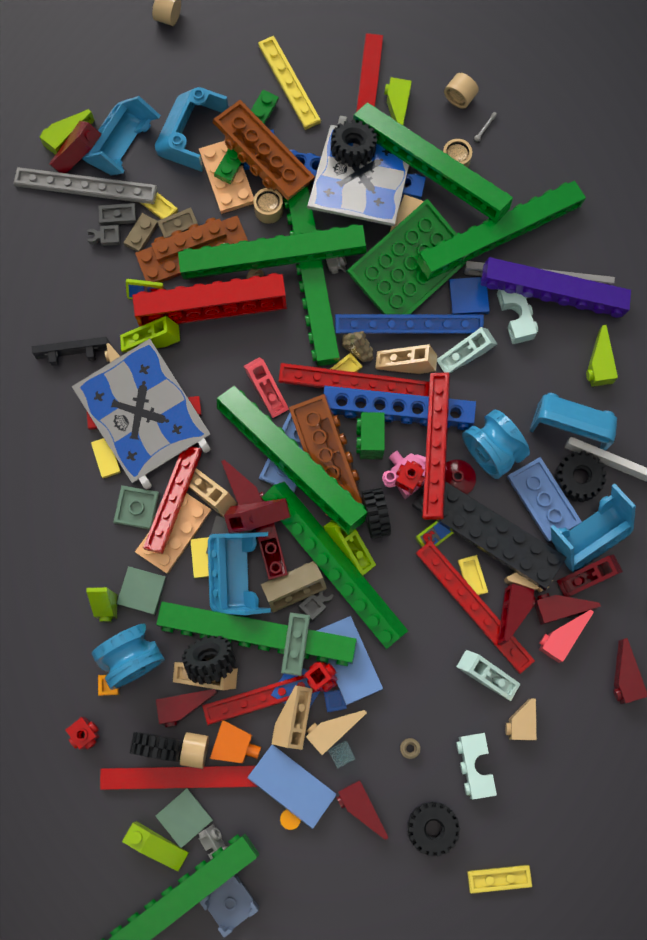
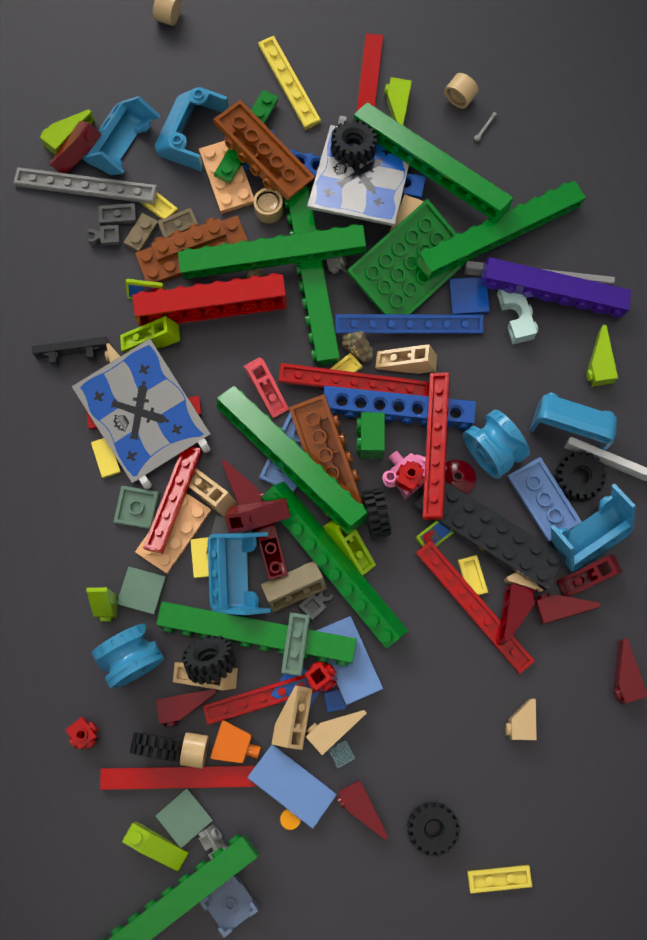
(103, 688): light orange tile -> none
(405, 753): dark tan plate -> none
(459, 150): tan piece -> none
(467, 350): light aqua slope -> none
(477, 785): light aqua arch -> none
(488, 674): light aqua slope -> none
(560, 641): coral slope -> none

